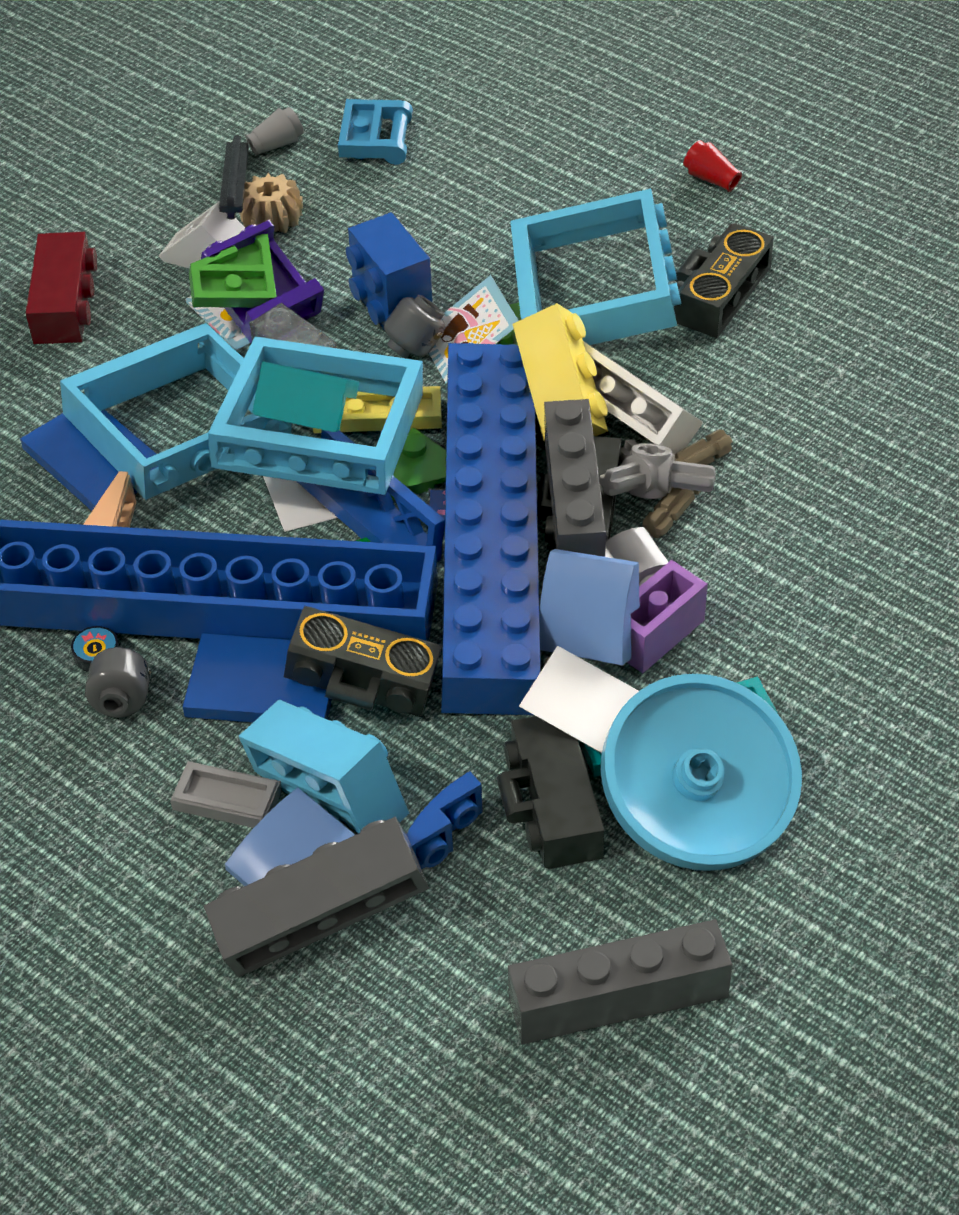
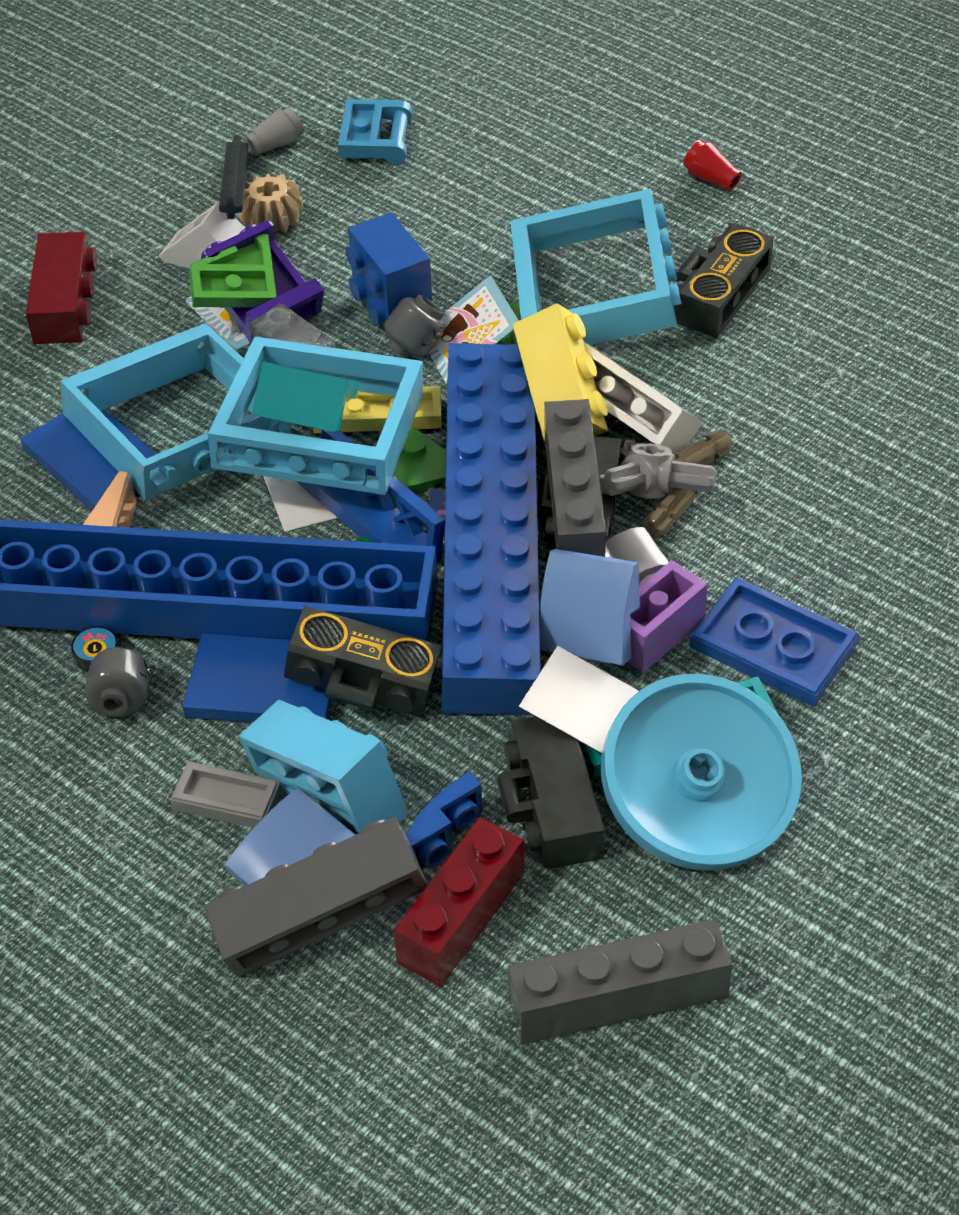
(459, 901): none -> dark red brick
(774, 641): none -> blue tile

